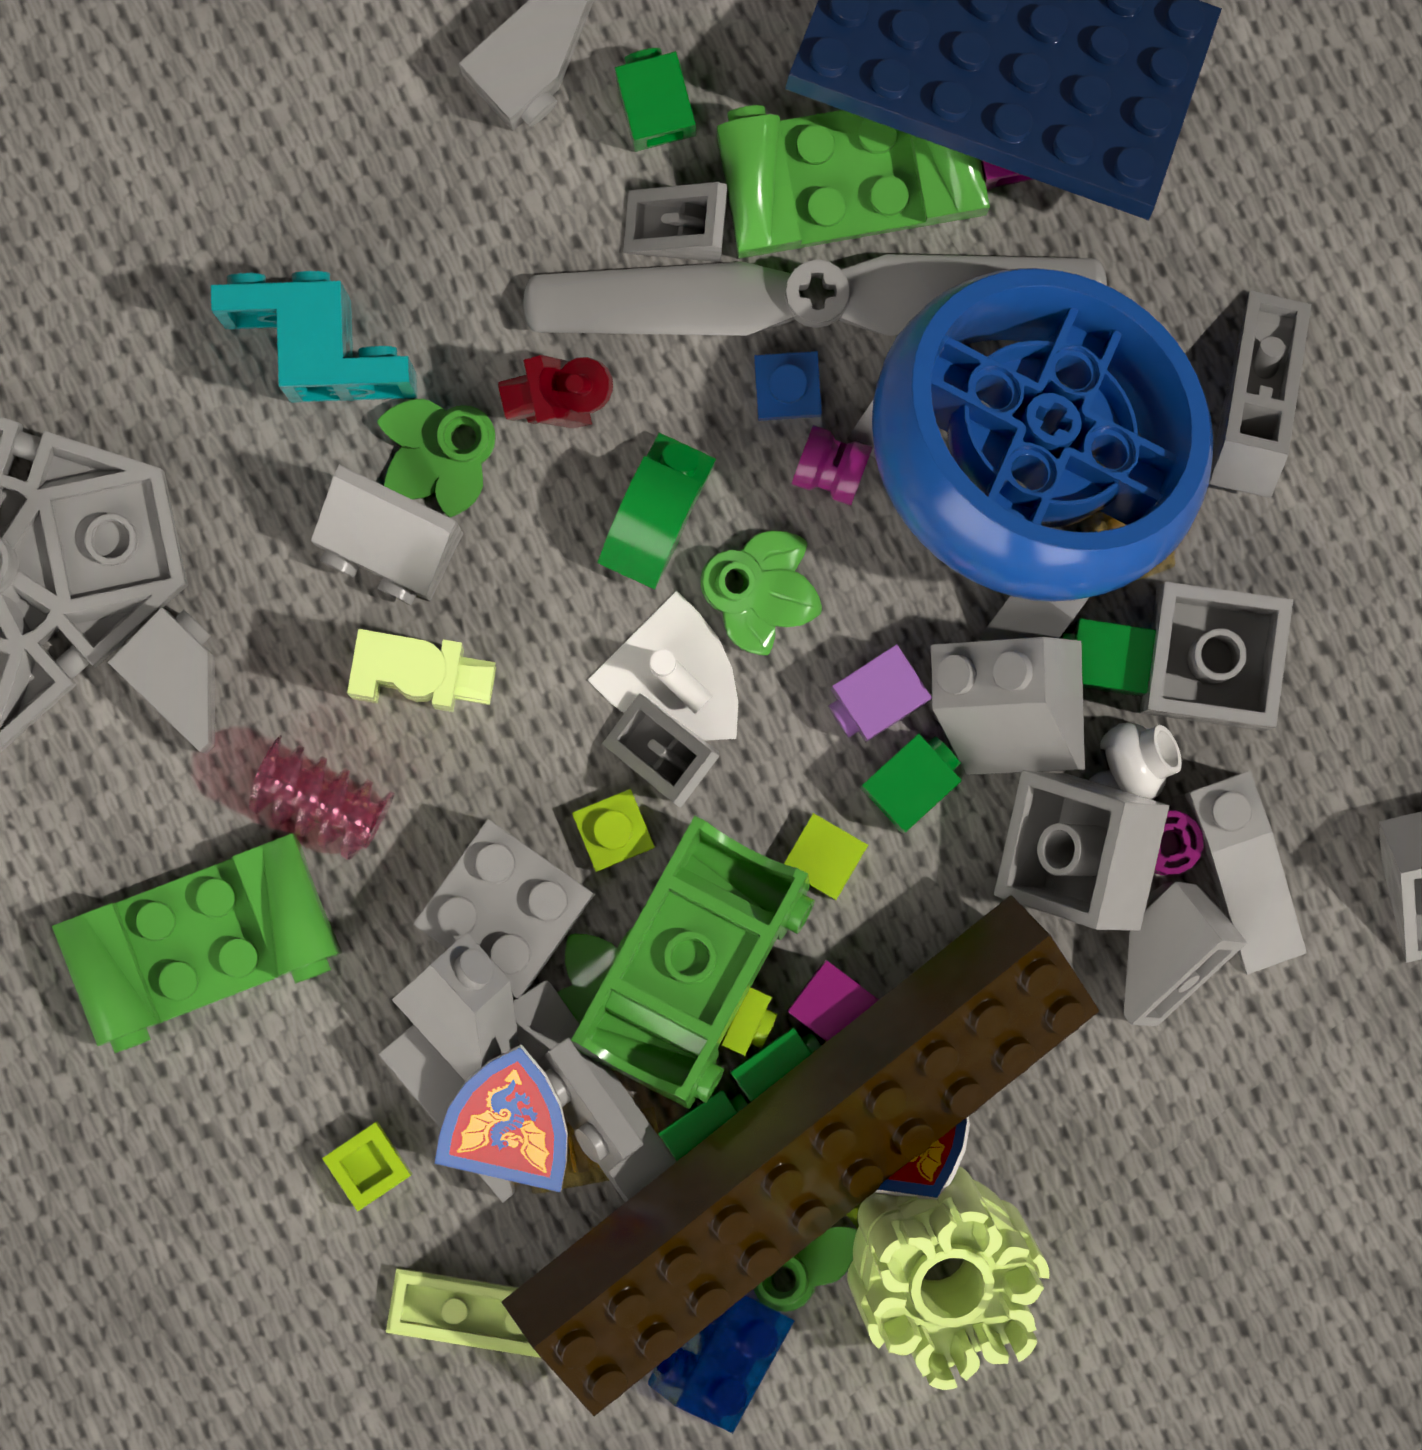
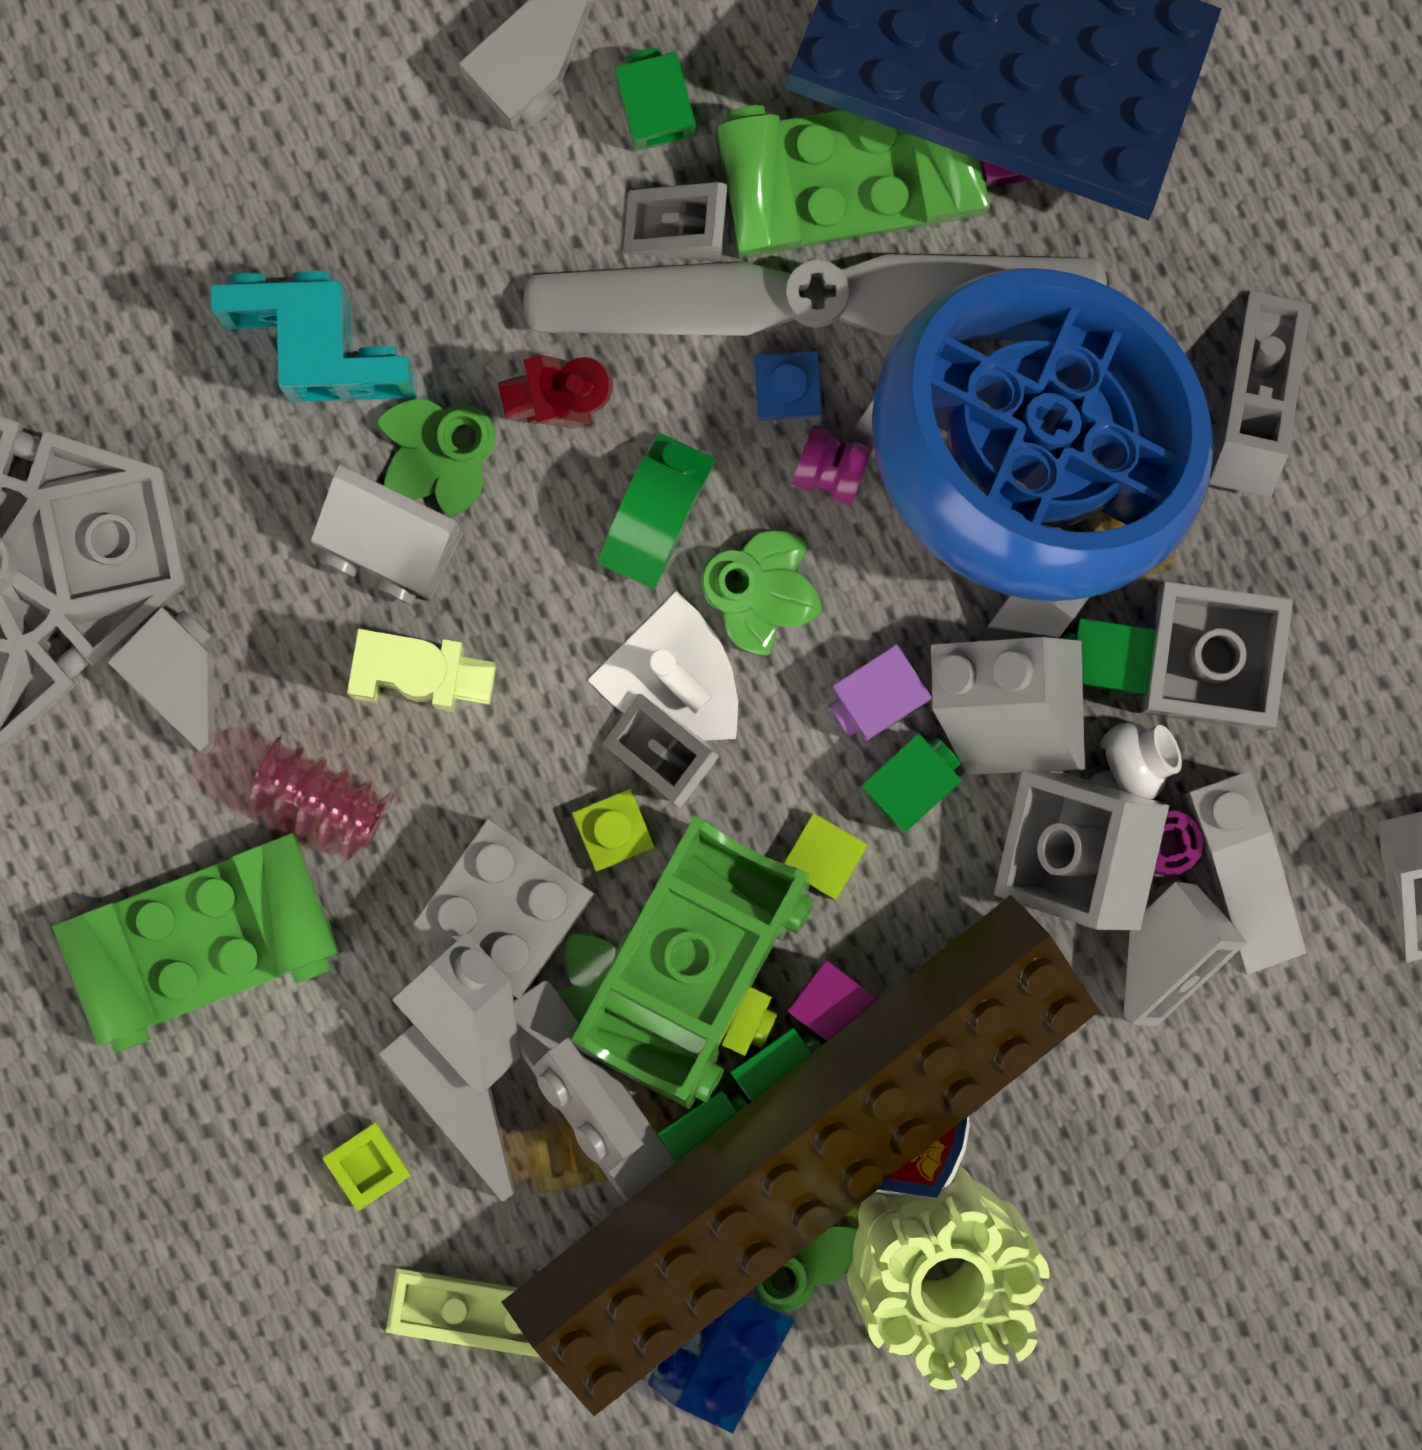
(507, 1124): shield -> none

